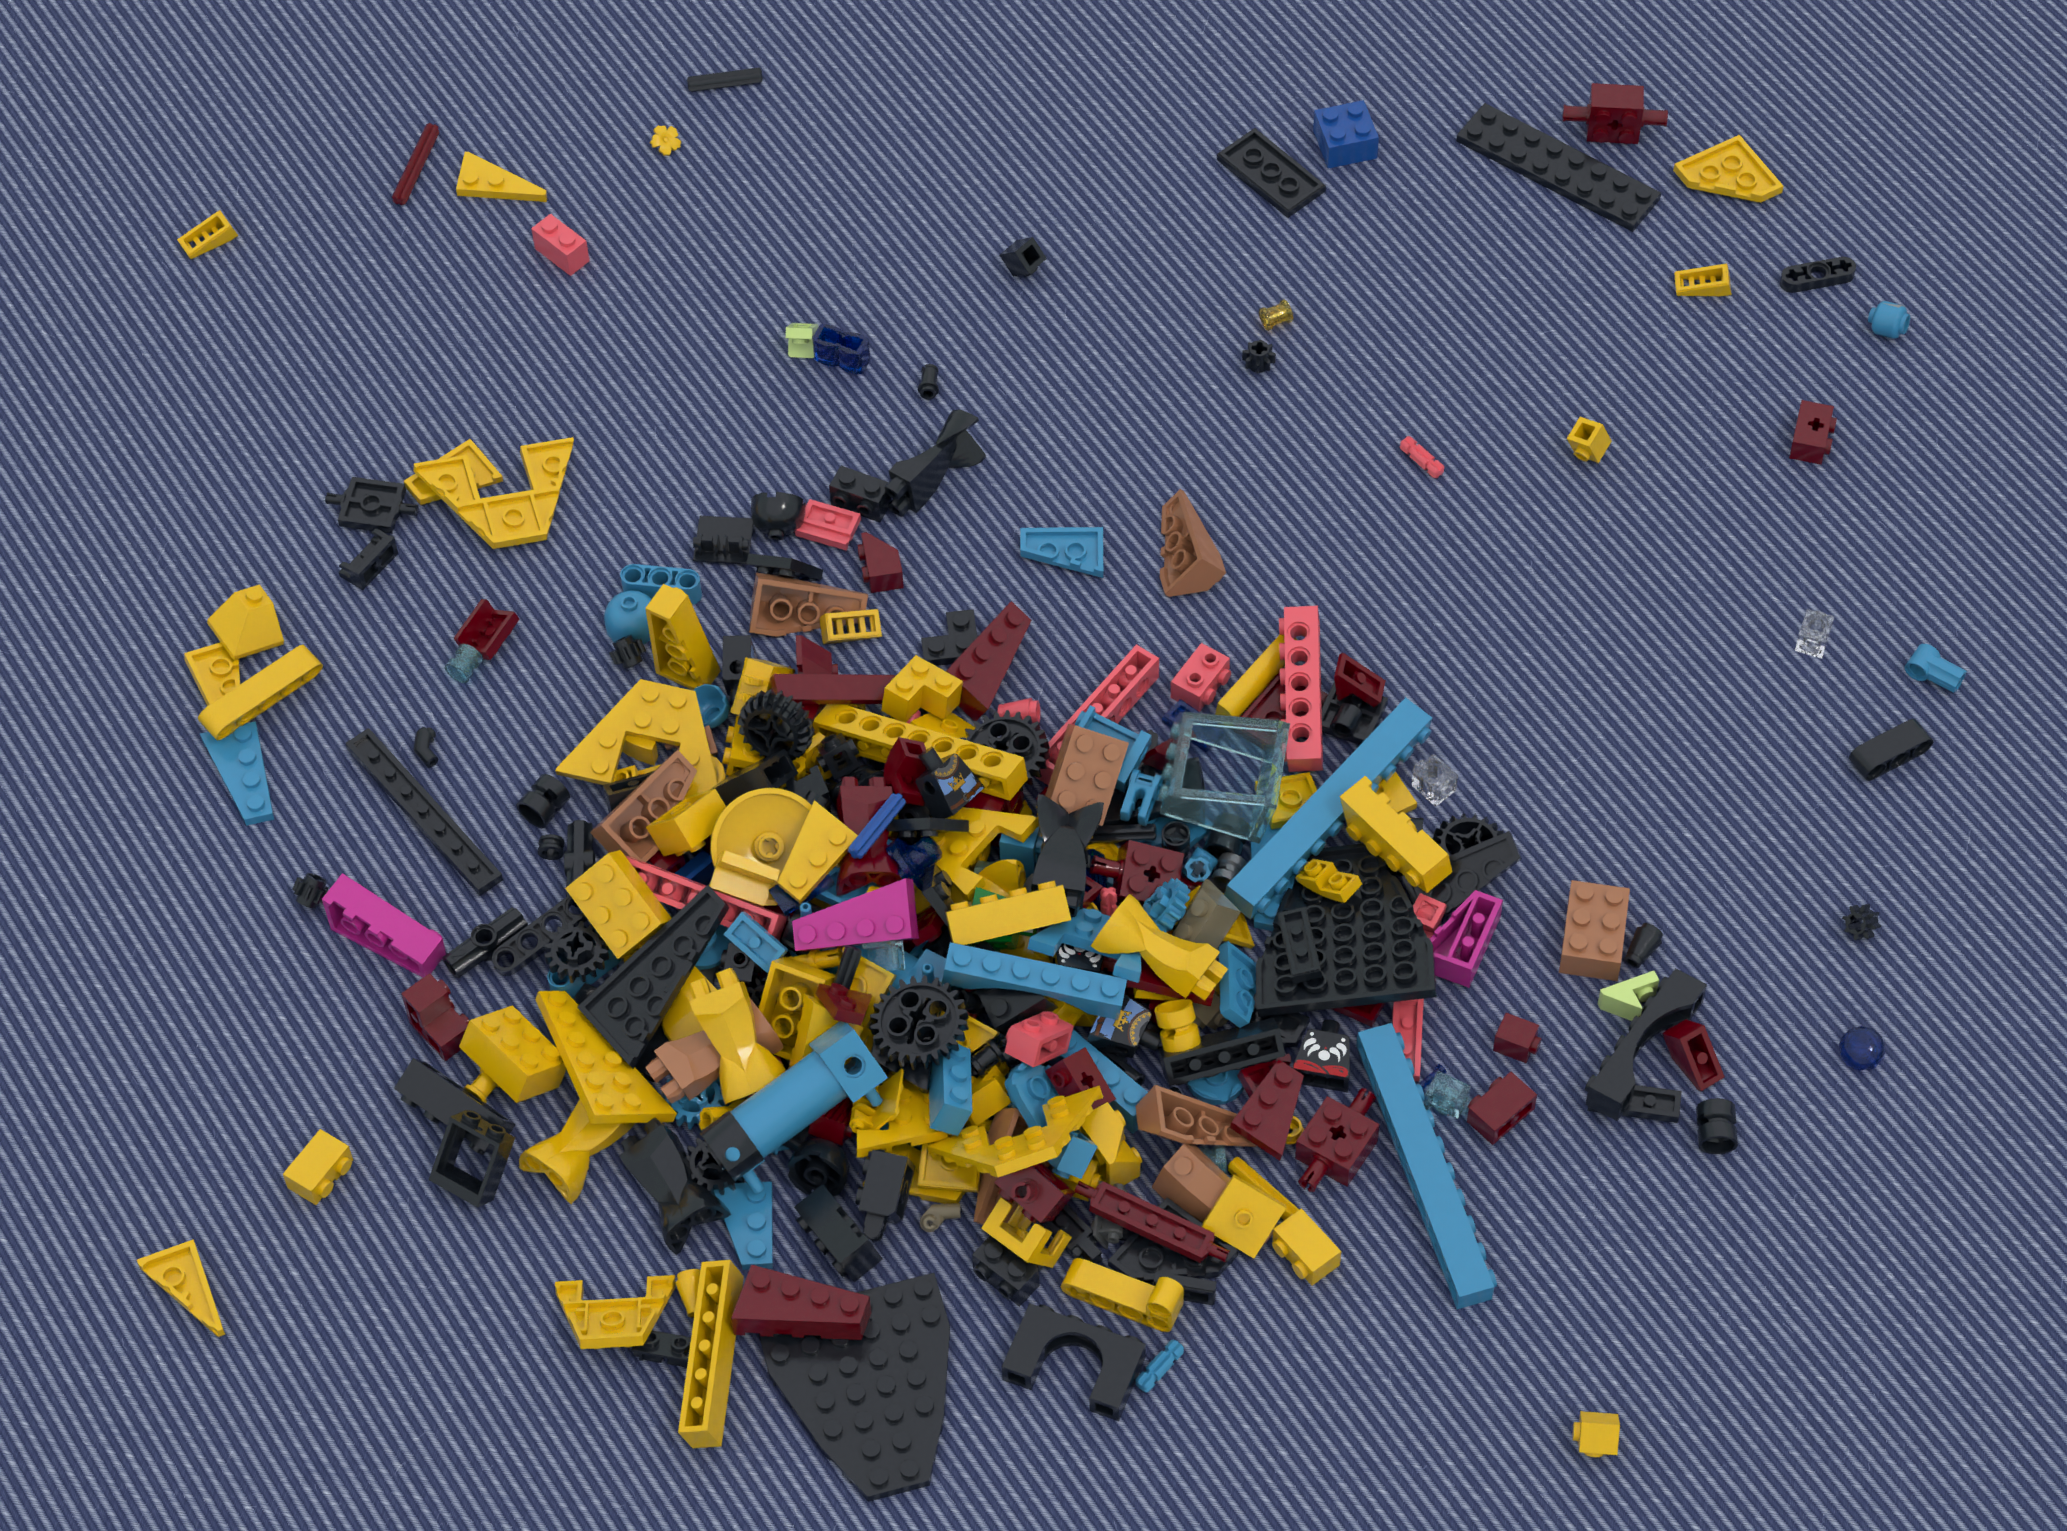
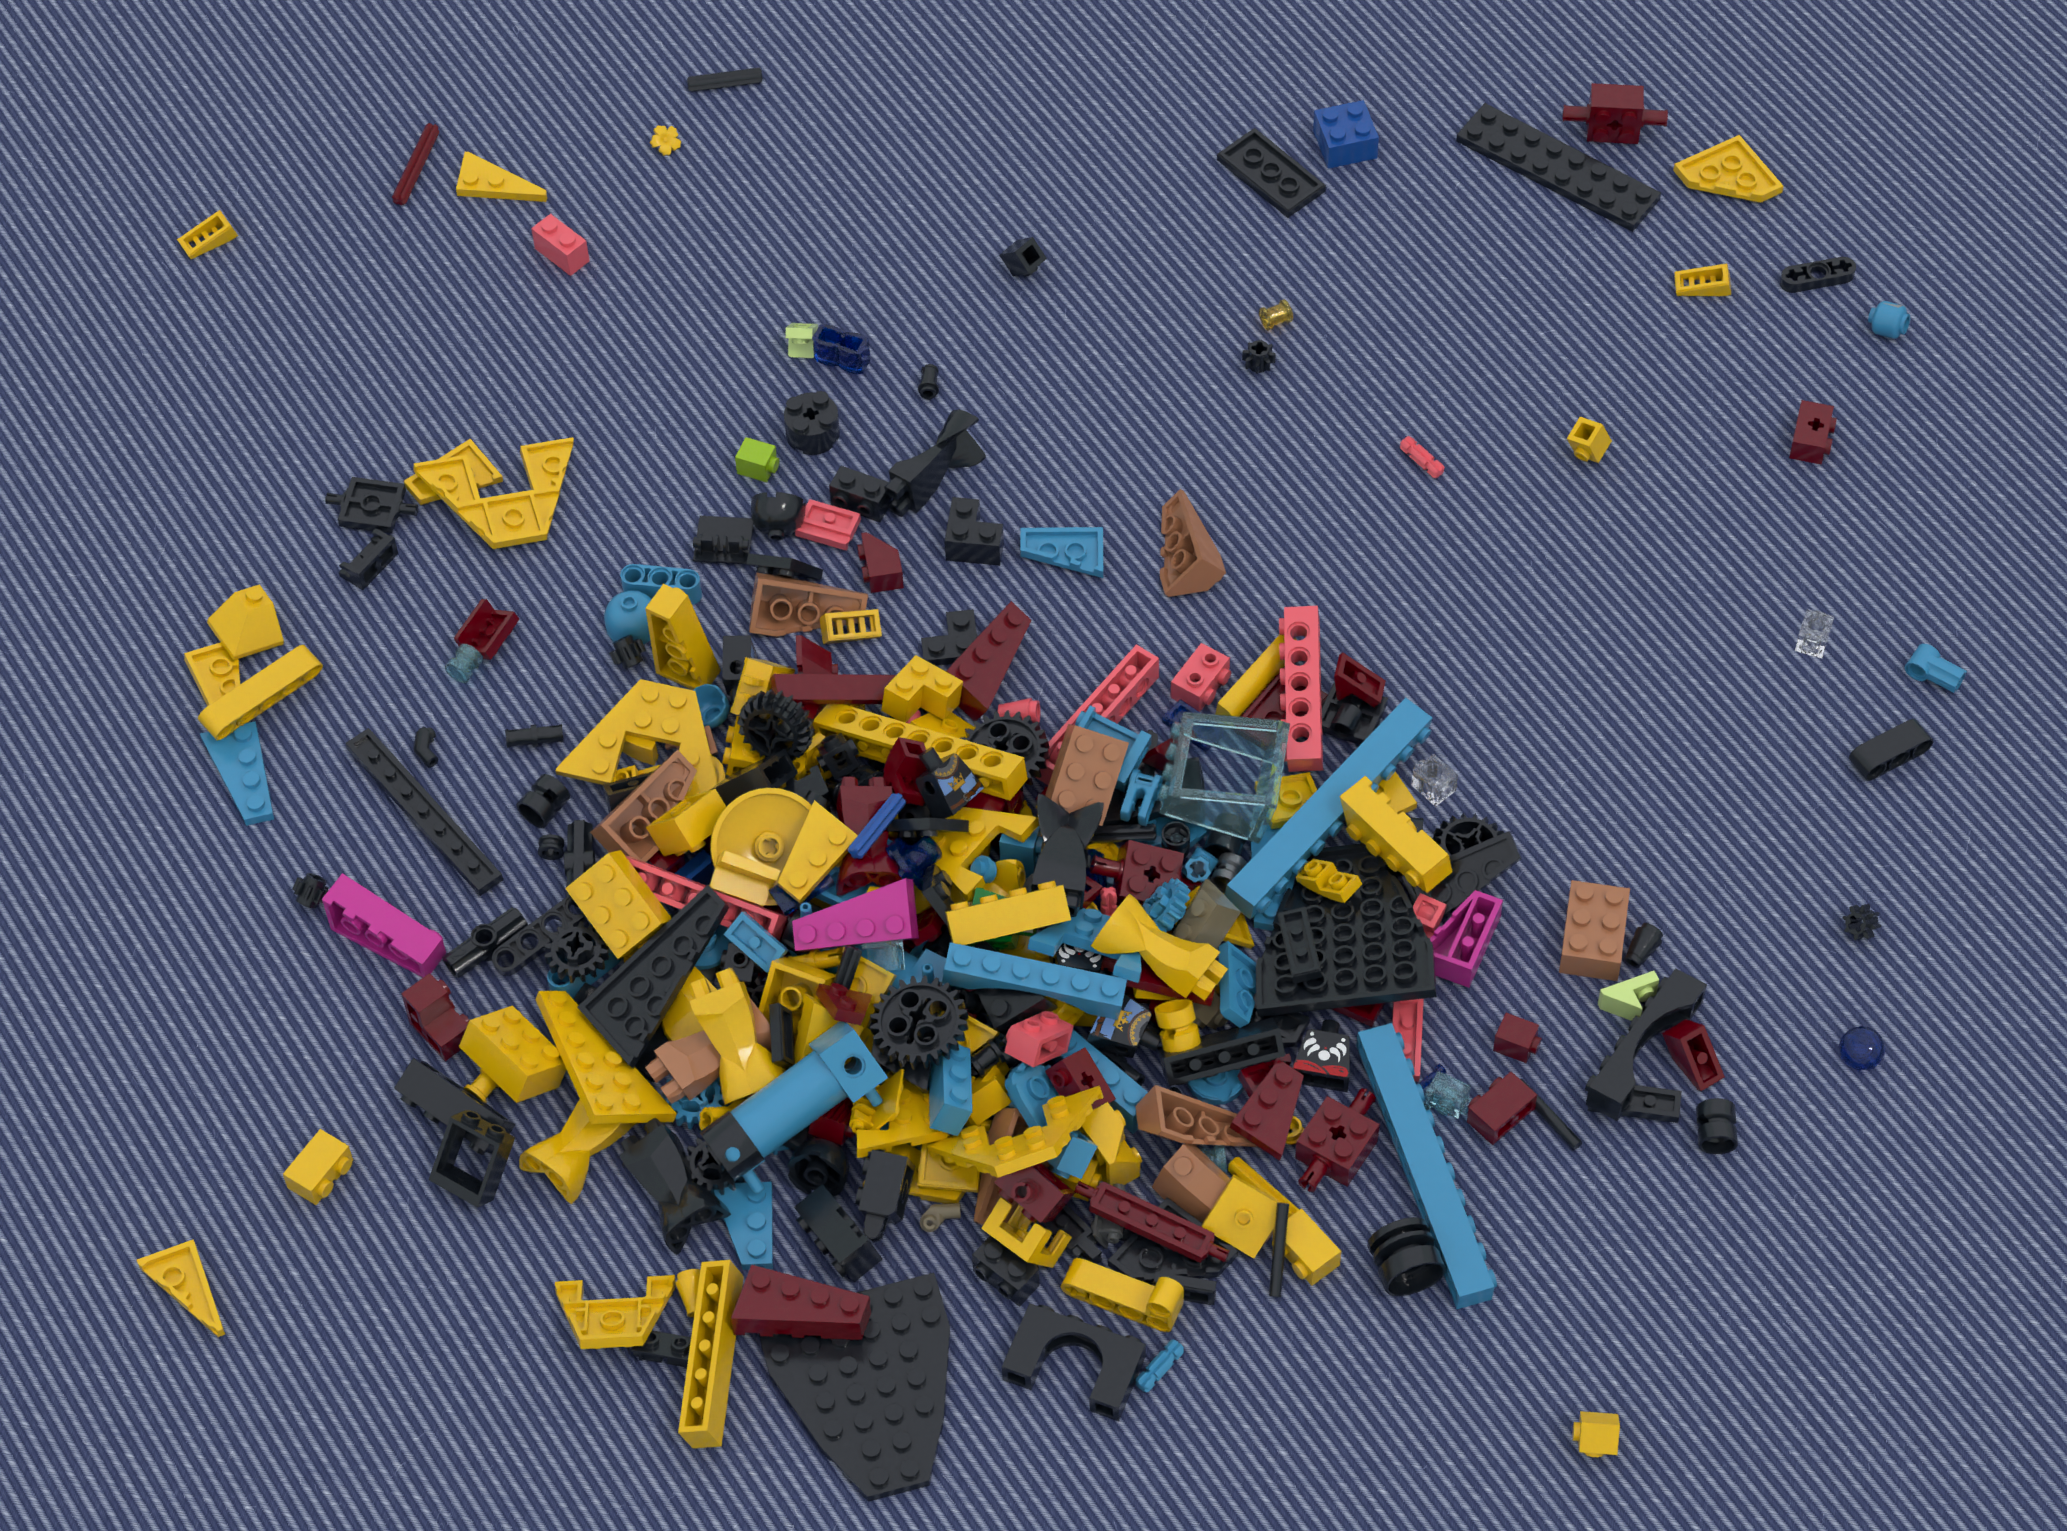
(534, 735): none -> black pin
(756, 460): none -> lime brick
(781, 1036): none -> black tile
(811, 422): none -> black brick
(969, 538): none -> black brick
(985, 867): none -> dark azure plate
(1278, 1249): none -> black bar
(1406, 1256): none -> black wheel
(1556, 1123): none -> black bar

